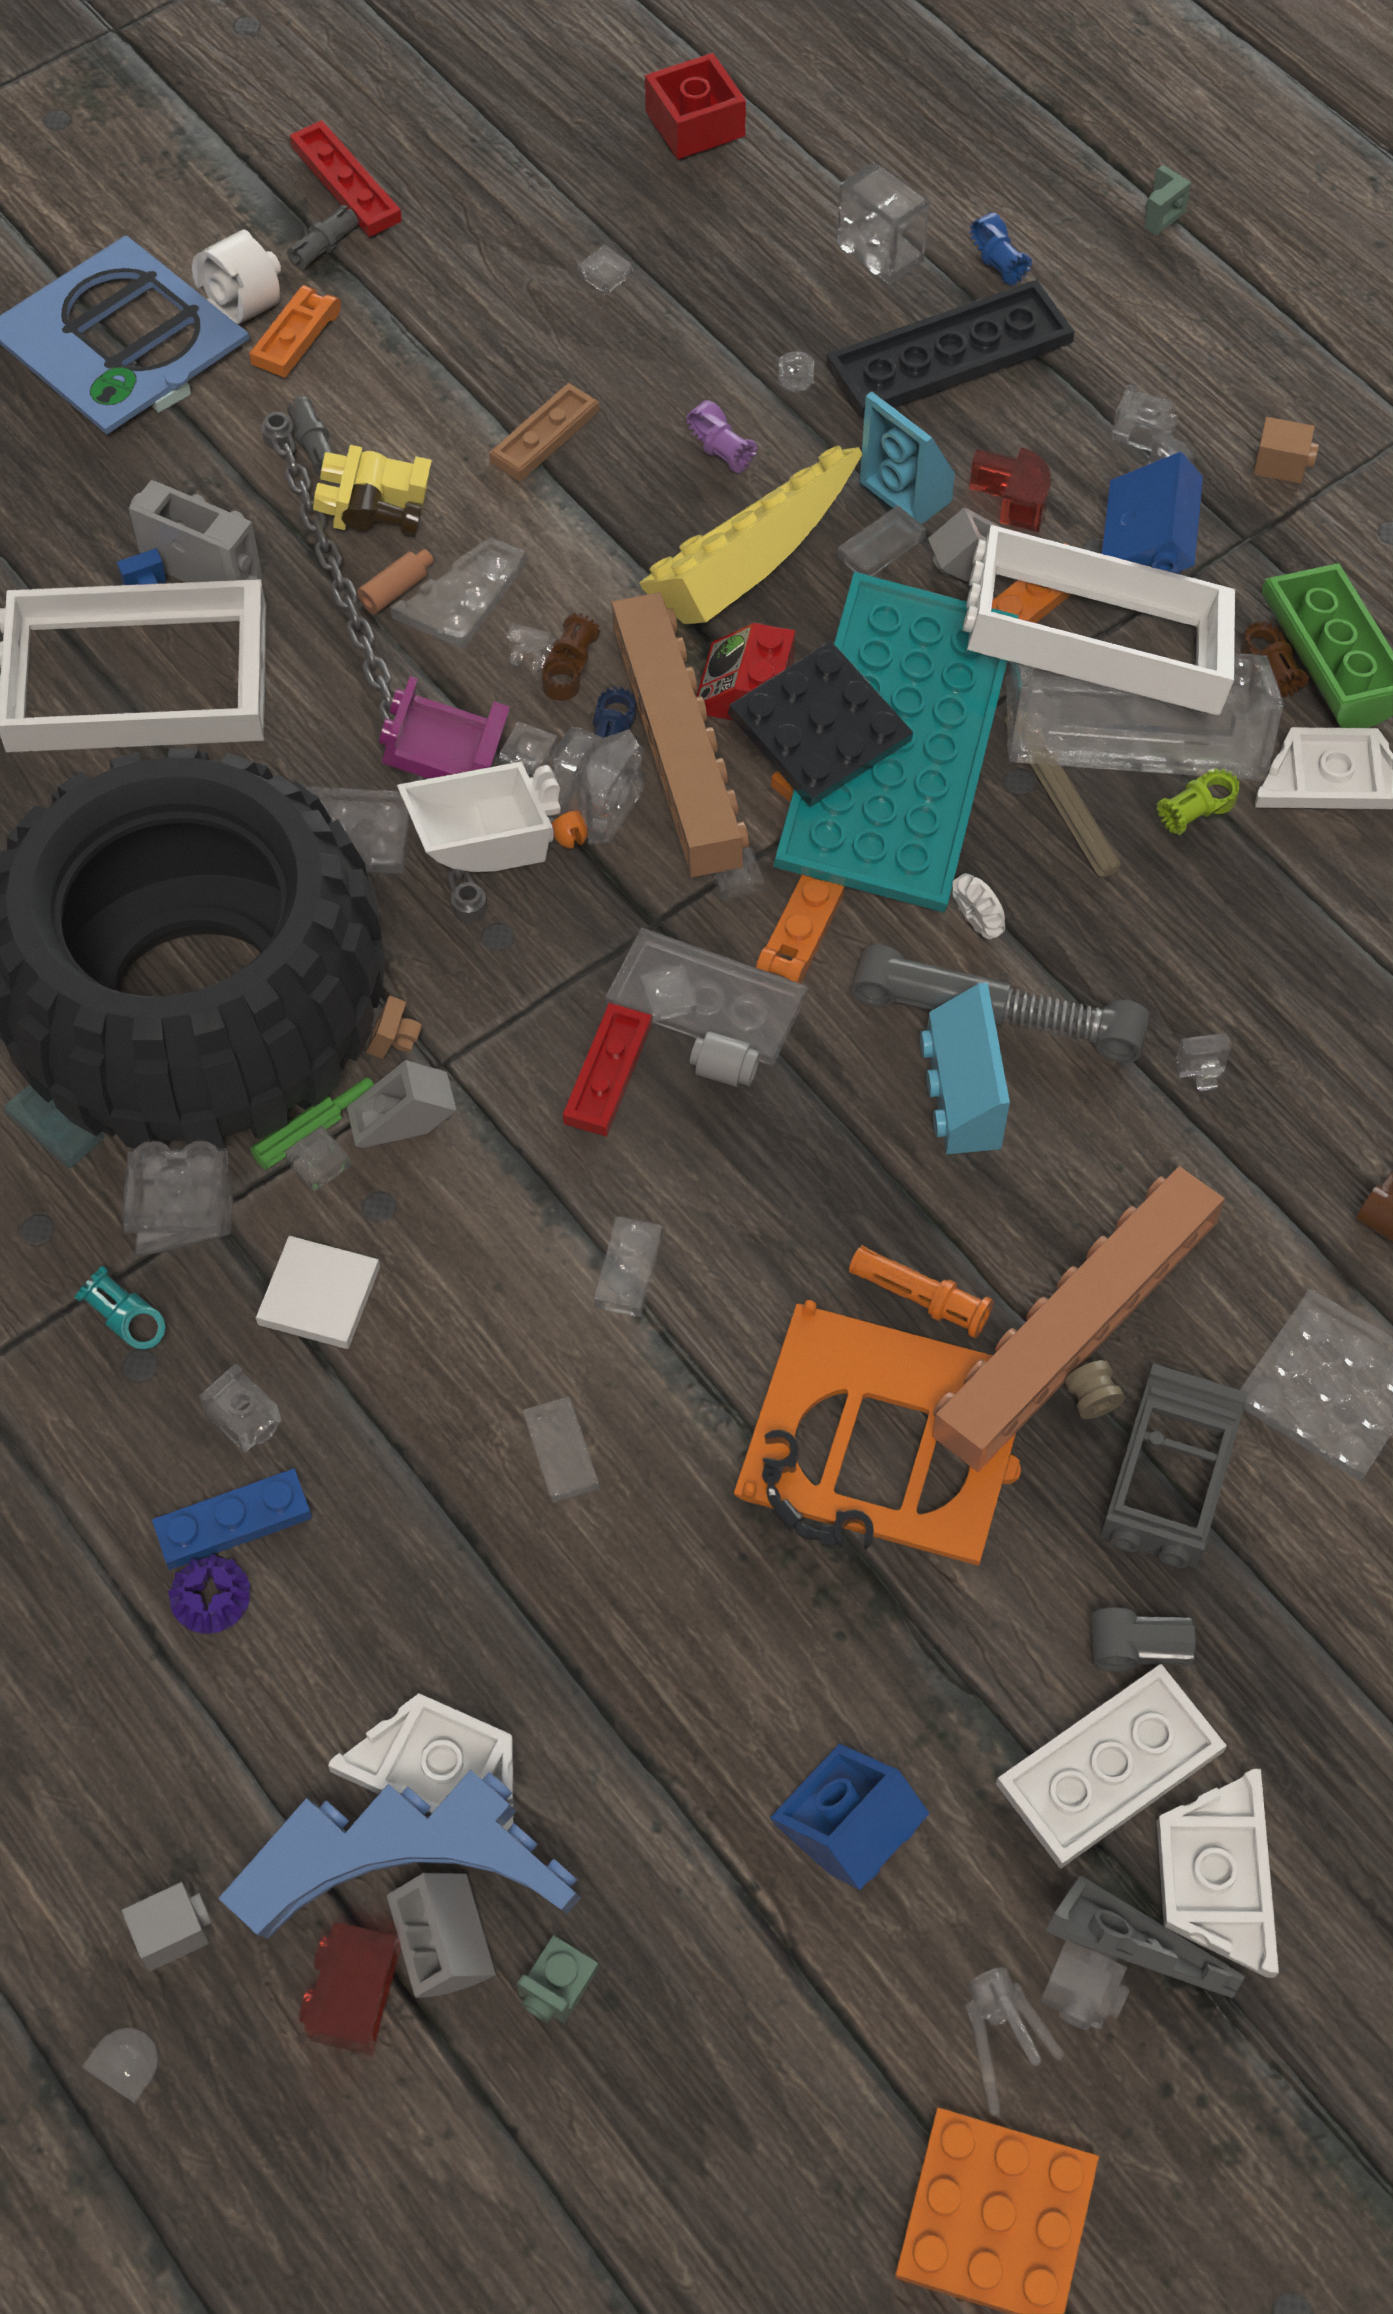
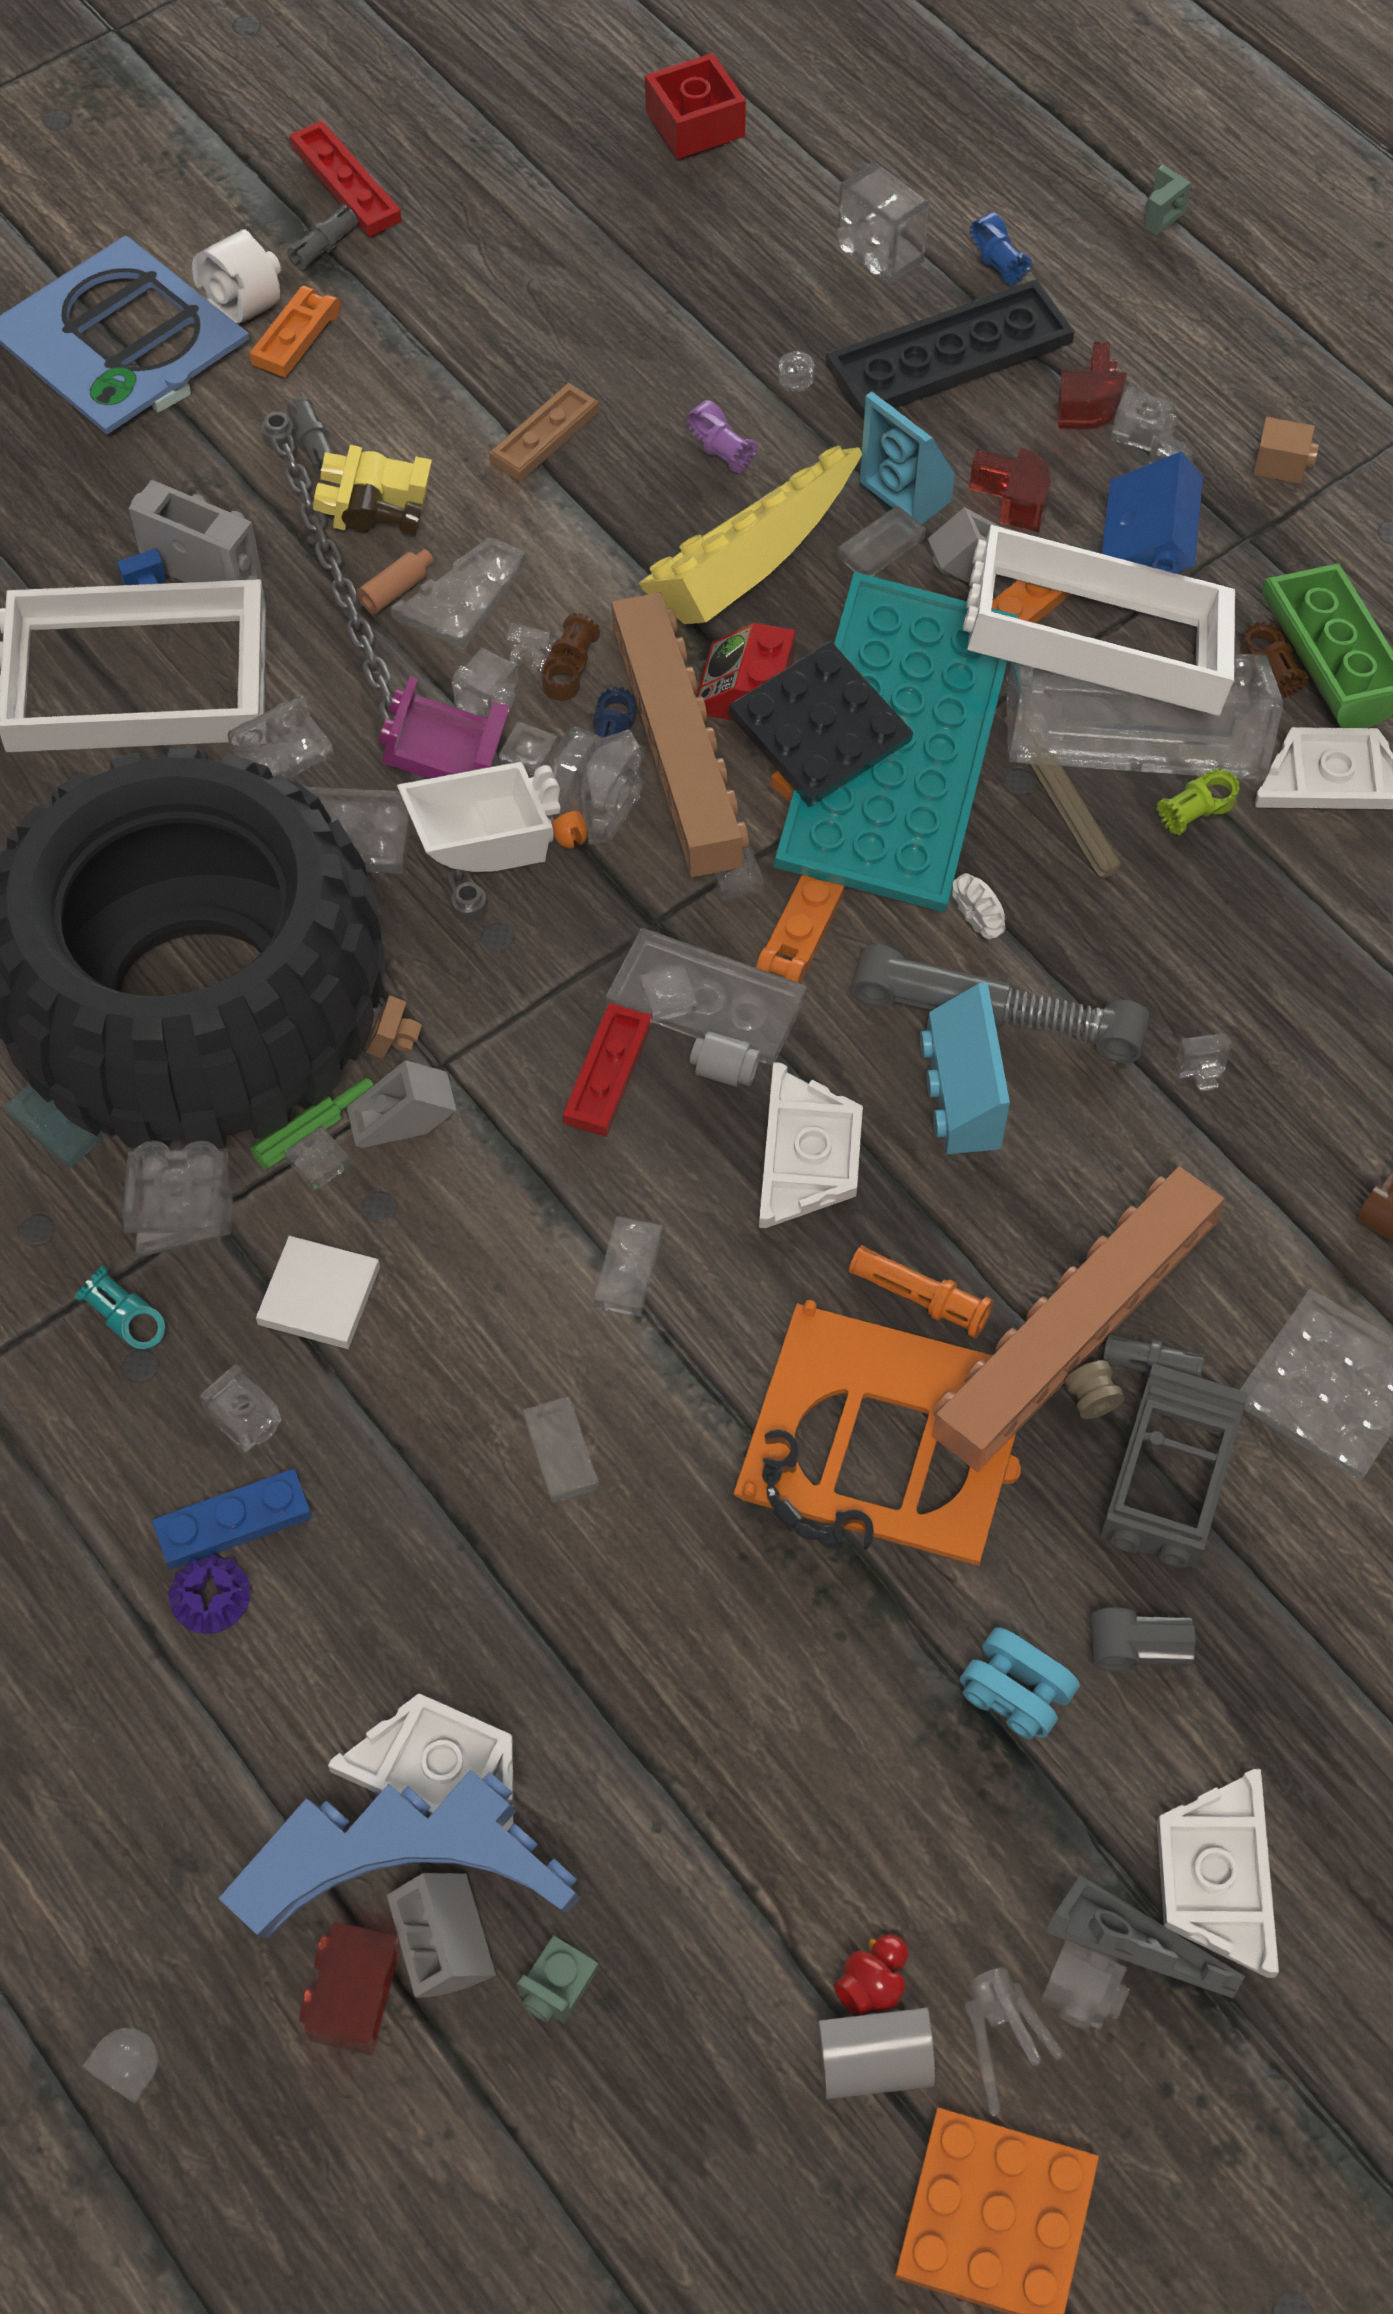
(167, 1925): light grey brick -> none
(282, 739): none -> clear bracket
(484, 681): none -> clear brick
(605, 269): clear tile -> none
(808, 1149): none -> white wing
(851, 1815): blue slope -> none
(869, 1977): none -> red animal
(876, 2053): none -> light grey brick
(1025, 1711): none -> medium azure brick
(1091, 396): none -> clear red brick
(1110, 1765): white plate -> none
(1142, 1355): none -> dark grey pin

